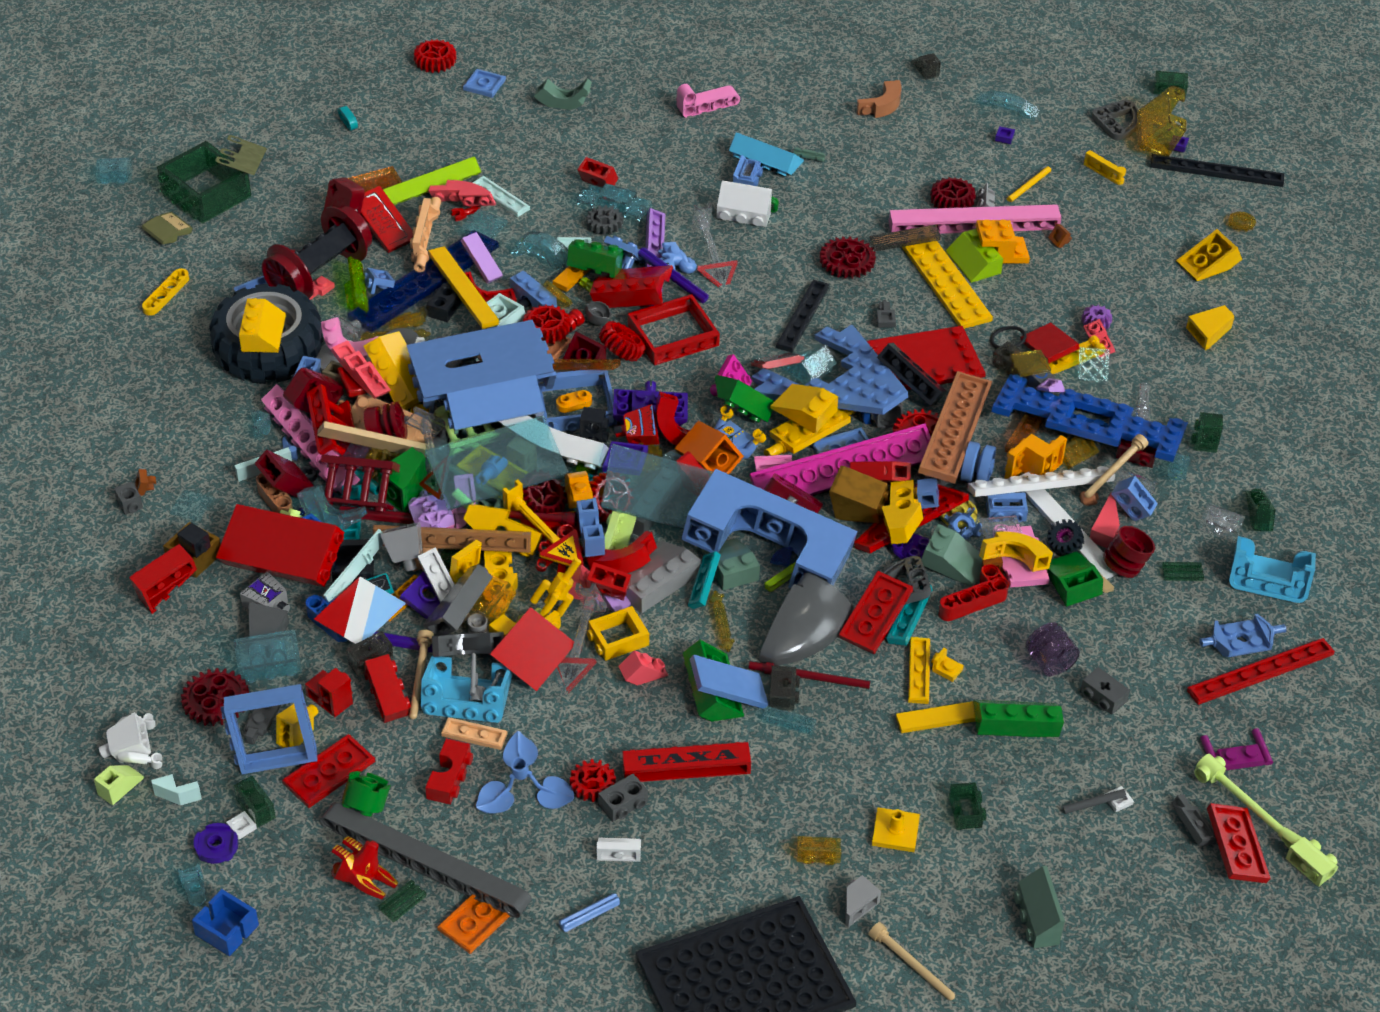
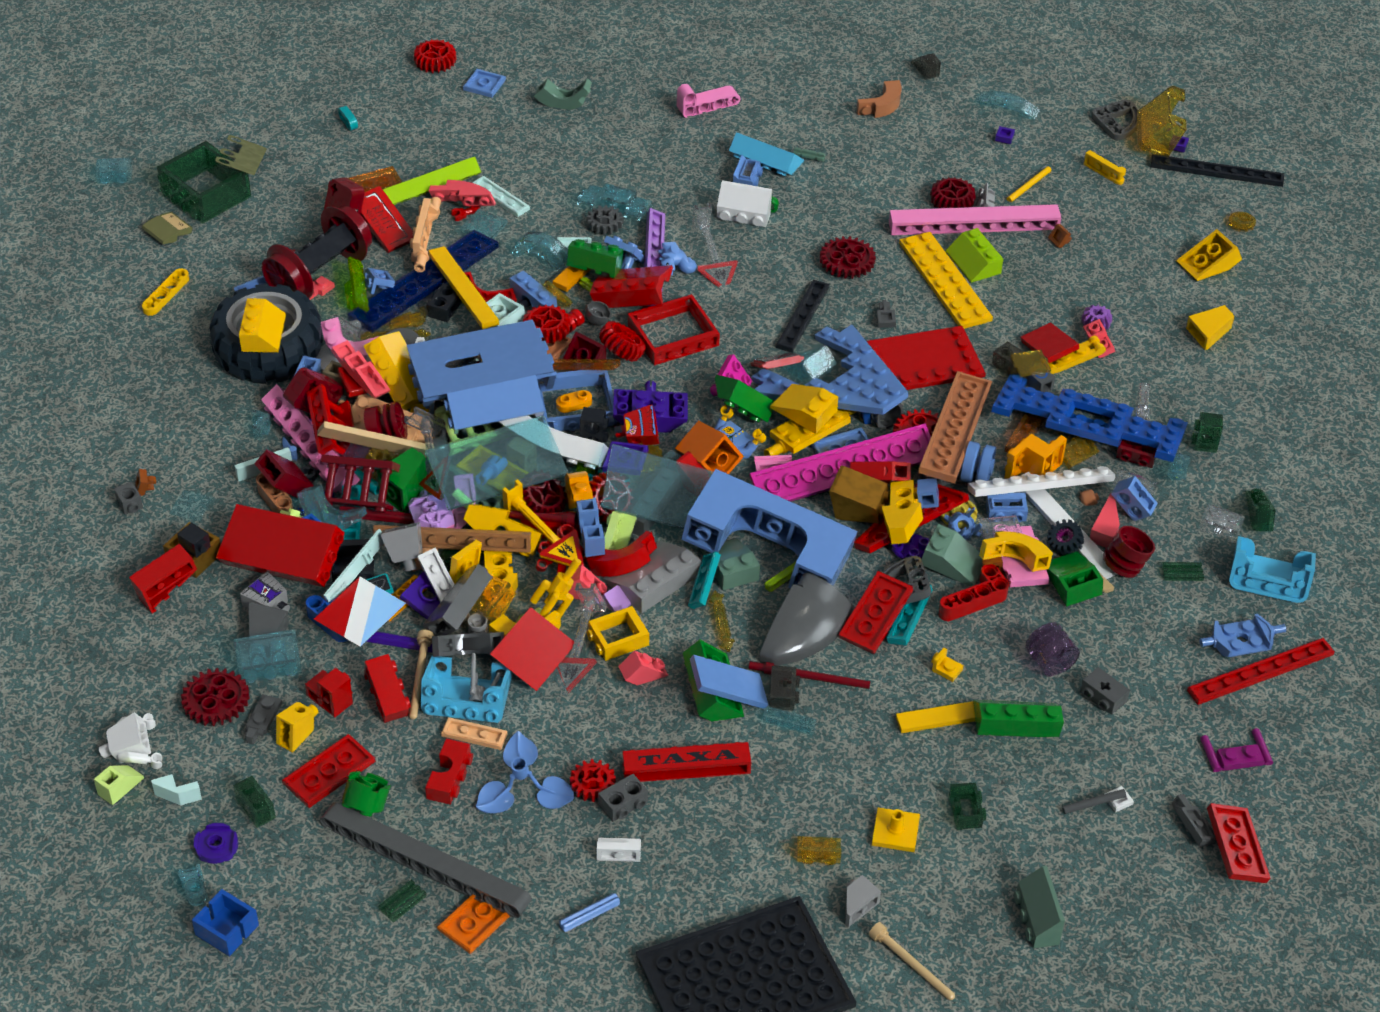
(242, 824): white tile -> none
(273, 758): medium blue window -> none
(361, 867): red piece -> none
(367, 649): clear smoke brick -> none
(481, 257): lavender tile -> none
(597, 173): red brick -> none
(609, 580): red brick -> none
(665, 412): red arch -> none
(675, 276): dark purple axle -> none
(782, 556): clear blue tile -> none
(783, 488): dark red axle -> none
(905, 238): clear smoke tile -> none
(911, 374): black brick -> none
(919, 670): yellow tile -> none
(1002, 237): light orange bracket -> none
(1008, 328): black piece -> none
(1051, 385): lavender slope -> none
(1106, 365): clear light blue window -> none
(1138, 443): tan piece -> none
(1166, 79): clear green brick -> none
(1302, 853): yellowish green bar -> none

